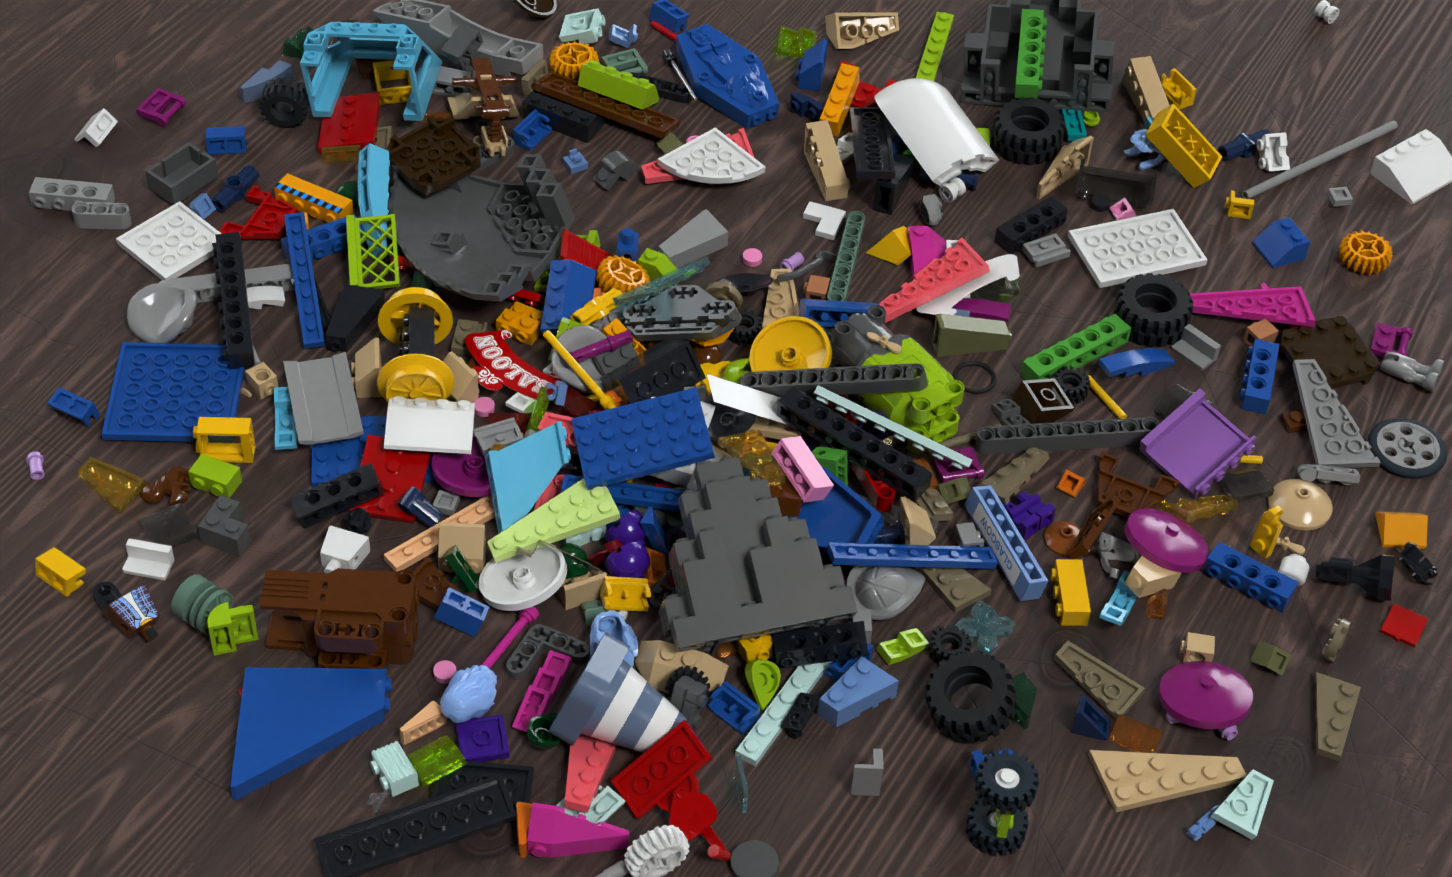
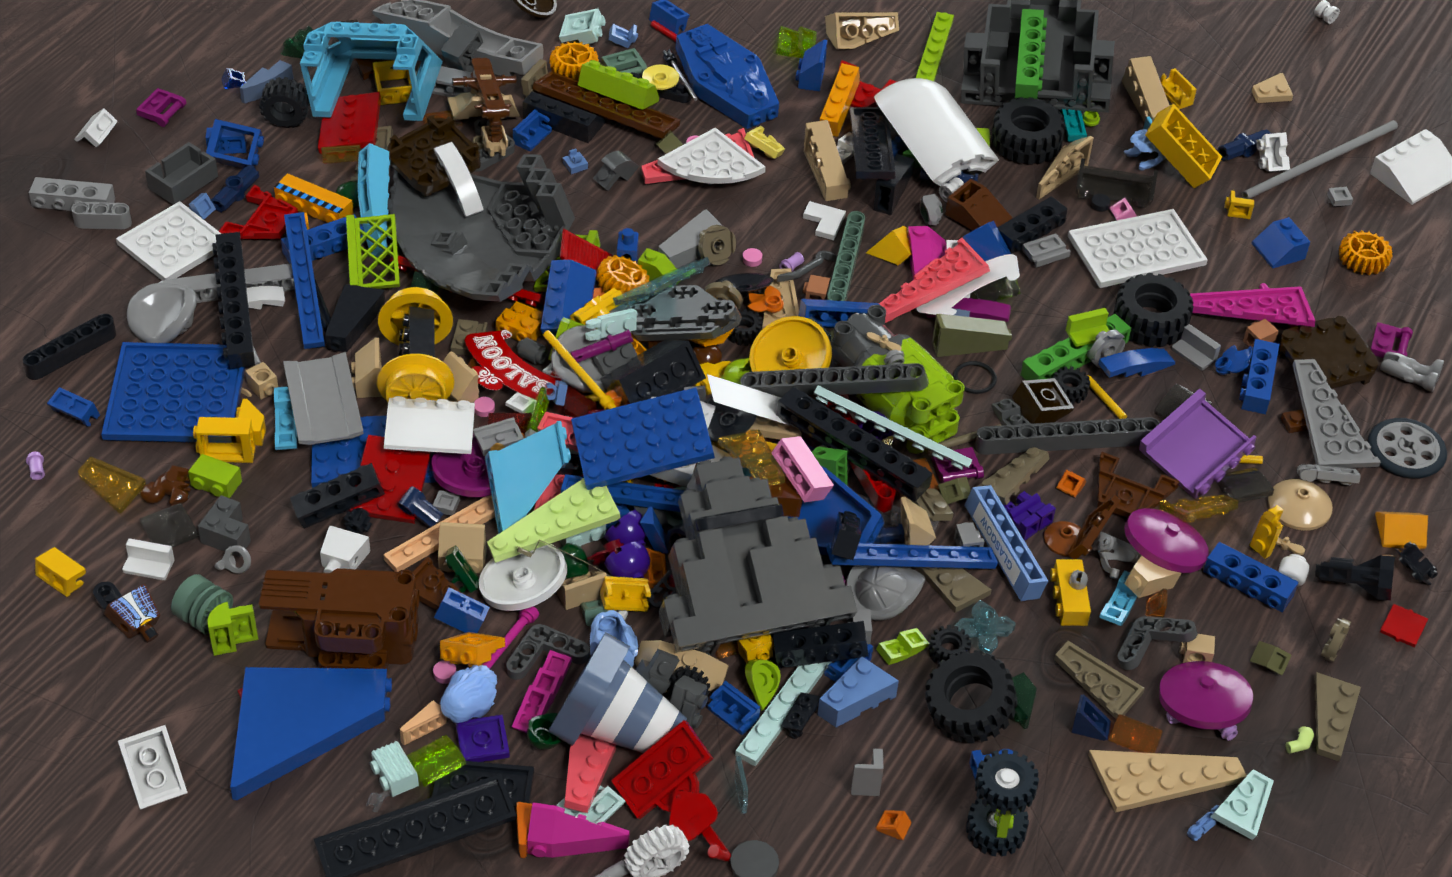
(69, 346): none -> black beam
(152, 767): none -> white slope
(215, 139): none -> blue window
(228, 560): none -> light grey piece
(232, 79): none -> clear blue slope
(248, 410): none -> yellow slope
(460, 178): none -> white slope
(470, 648): none -> light orange plate
(532, 351): none -> dark grey brick
(611, 324): none -> light aqua hinge
(658, 670): none -> dark grey brick
(661, 76): none -> light yellow dish
(708, 239): none -> dark tan plate
(739, 517): none -> black beam
(767, 144): none -> light yellow wing
(769, 301): none -> orange plate
(806, 106): dark blue slope -> none
(846, 535): none -> black slope
(894, 357): none -> light grey plate
(894, 824): none -> orange slope
(975, 206): none -> reddish brown slope
(987, 241): none -> blue slope
(1076, 584): none -> light grey hinge
(1085, 326): none -> lime panel
(1105, 345): none -> light grey plate
(1148, 628): none -> dark grey beam
(1233, 360): none -> blue plate
(1272, 90): none -> tan wing
(1303, 742): none -> yellowish green arm

